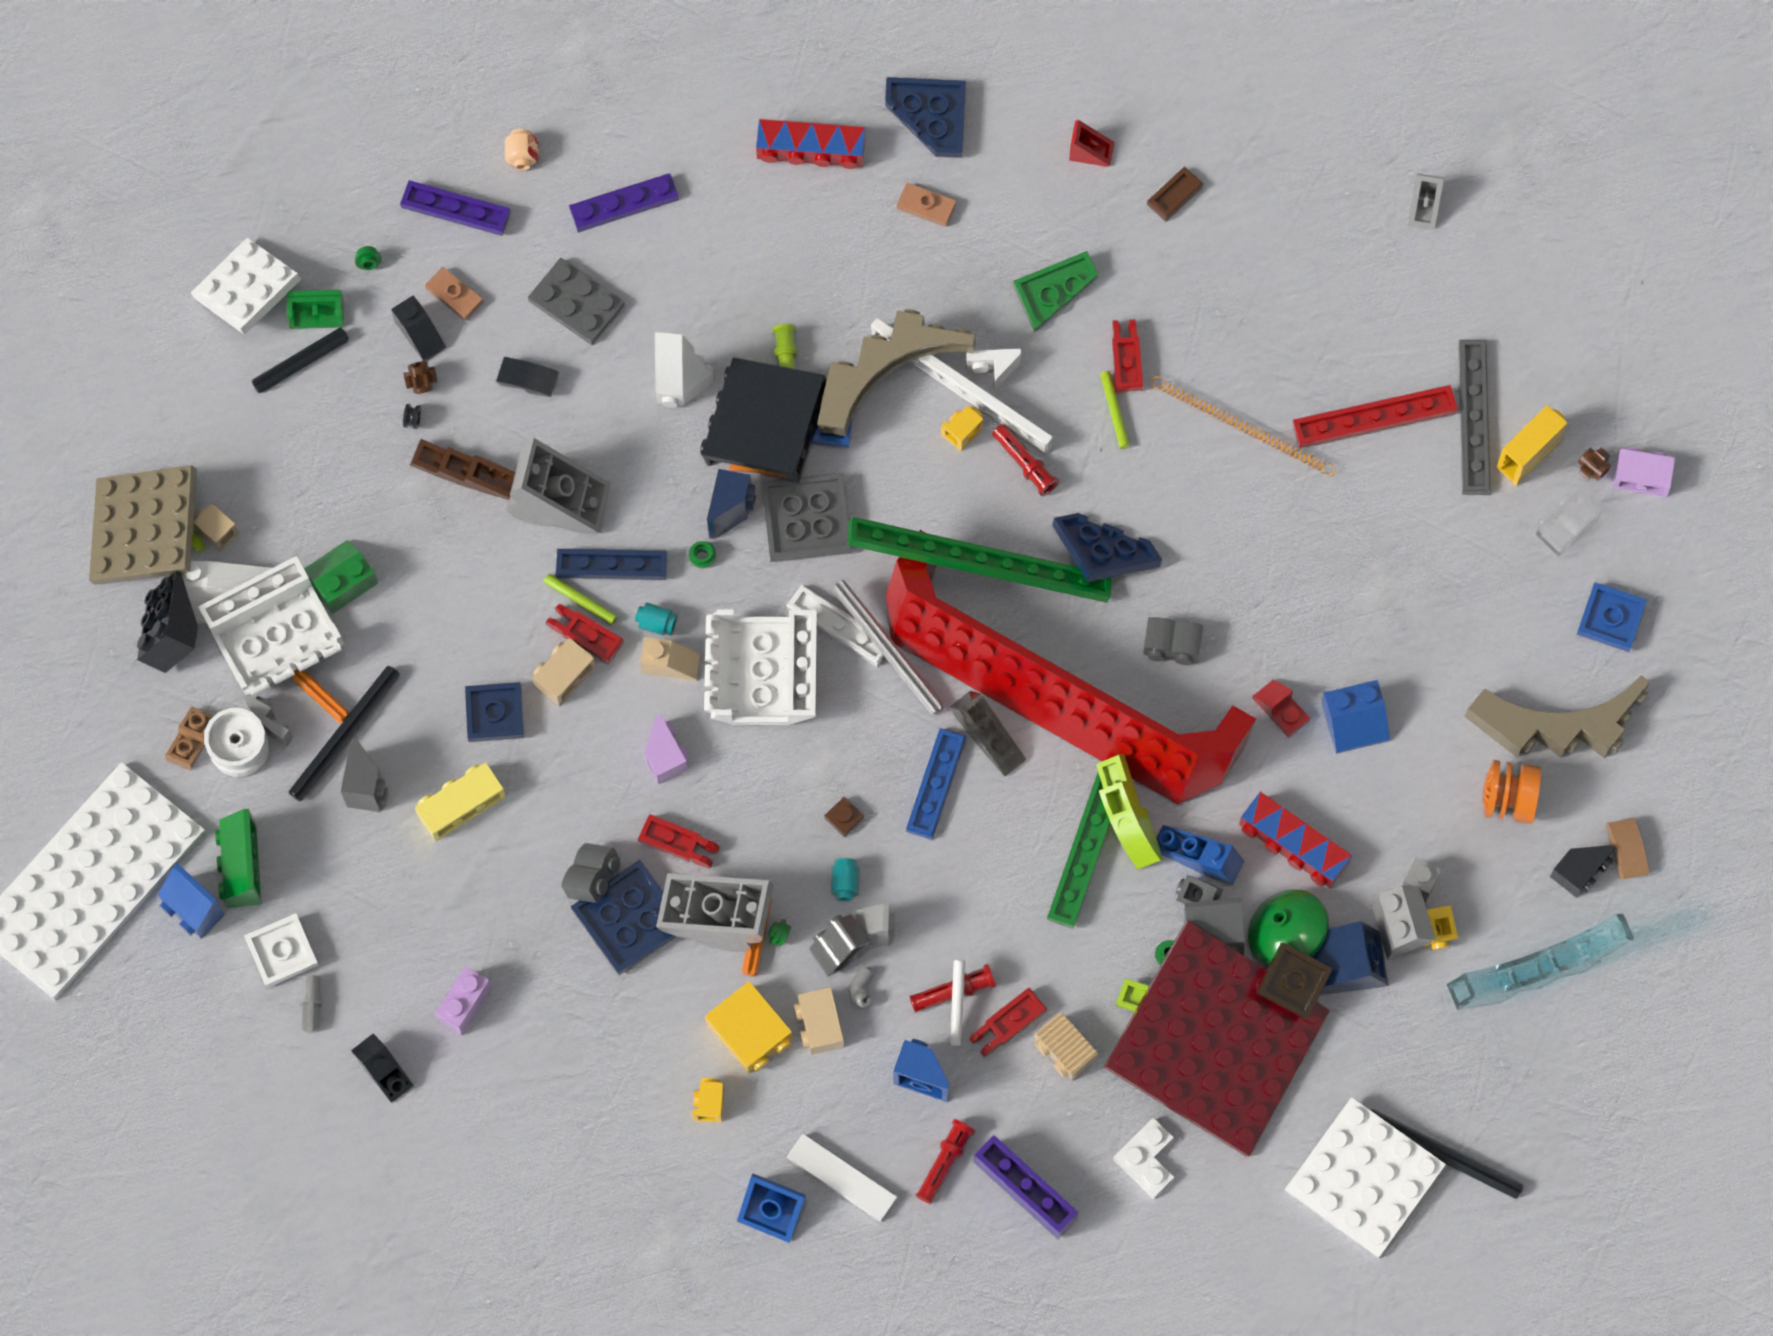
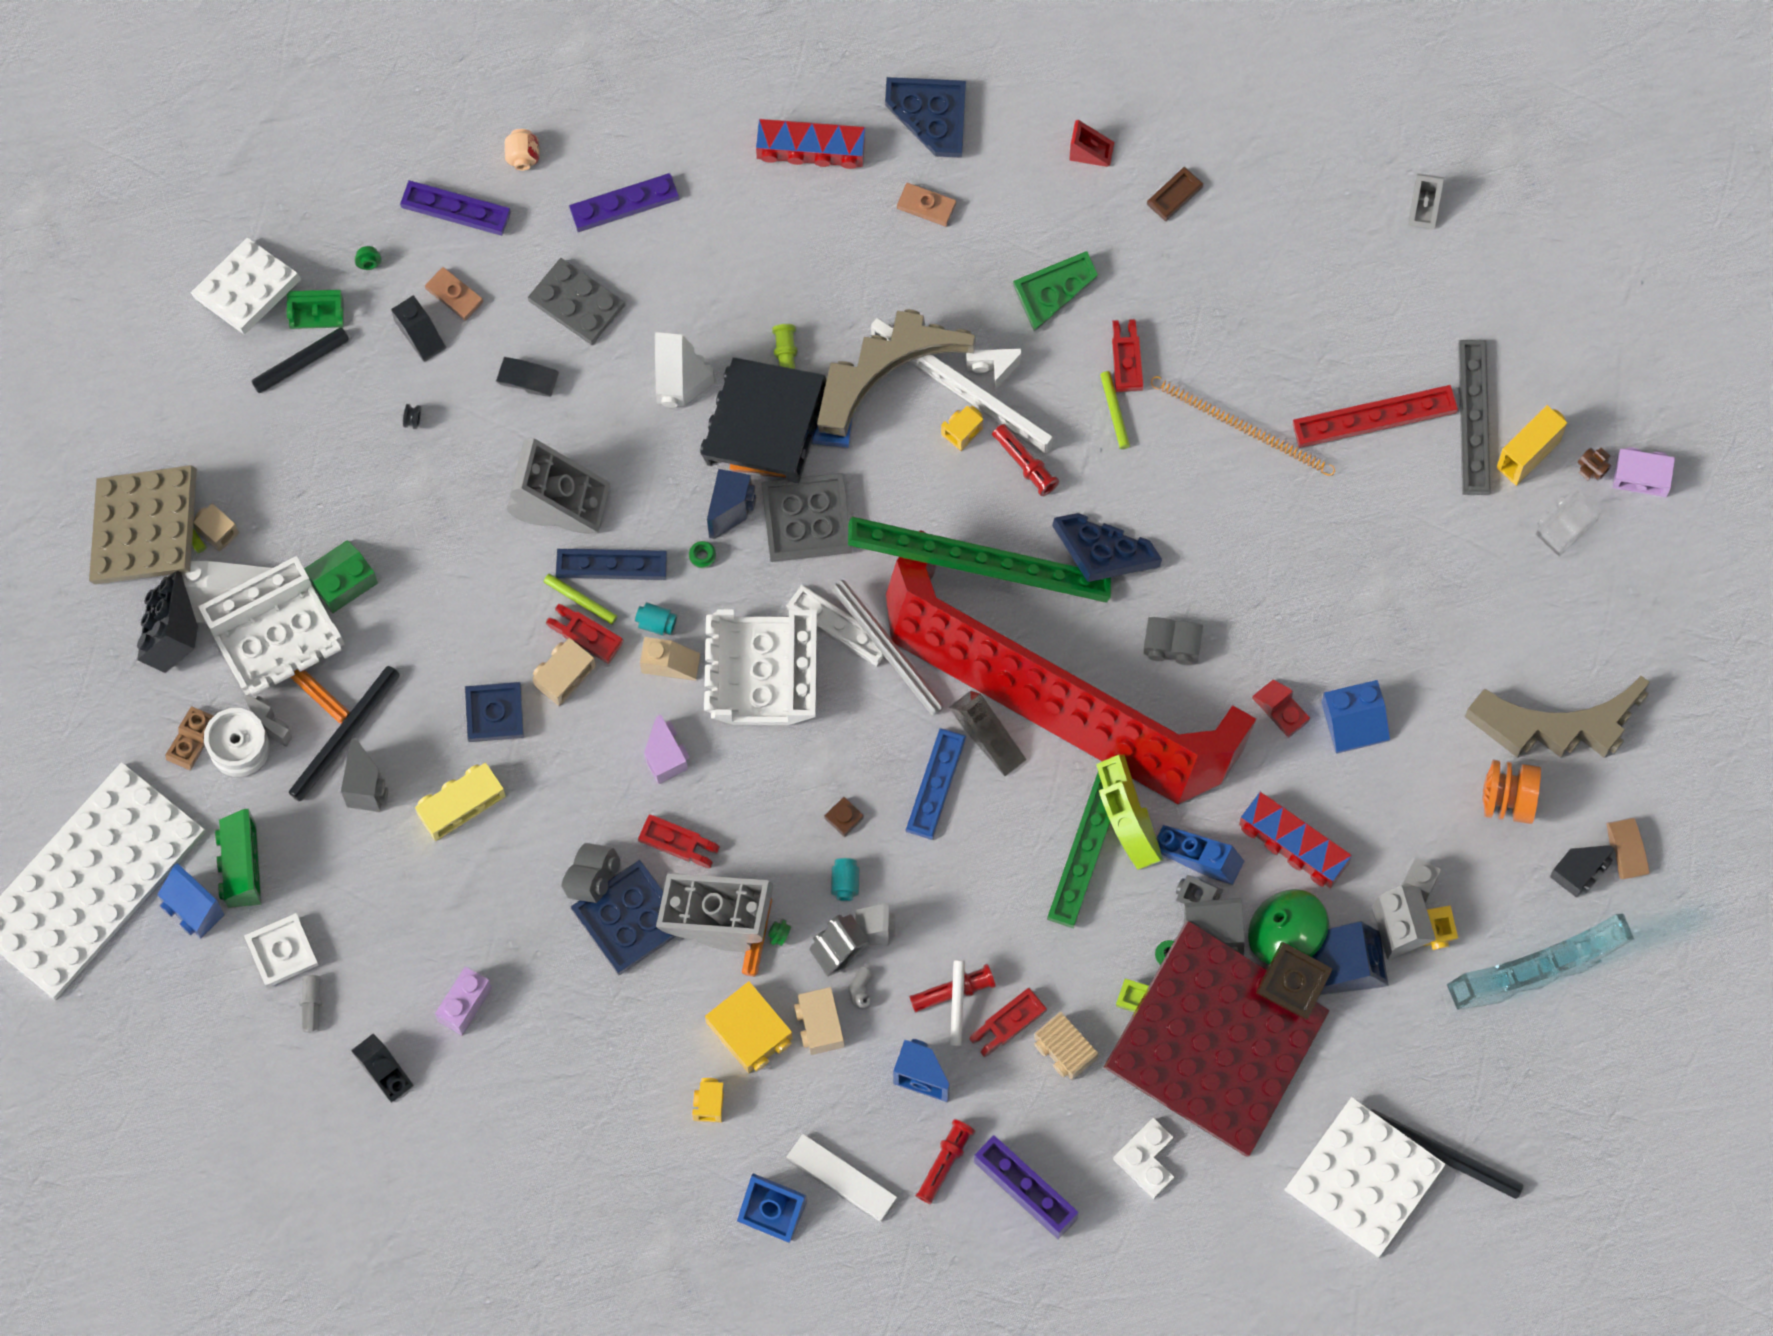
(420, 377): reddish brown gear -> none
(463, 469): reddish brown slope -> none
(1611, 617): blue plate -> none

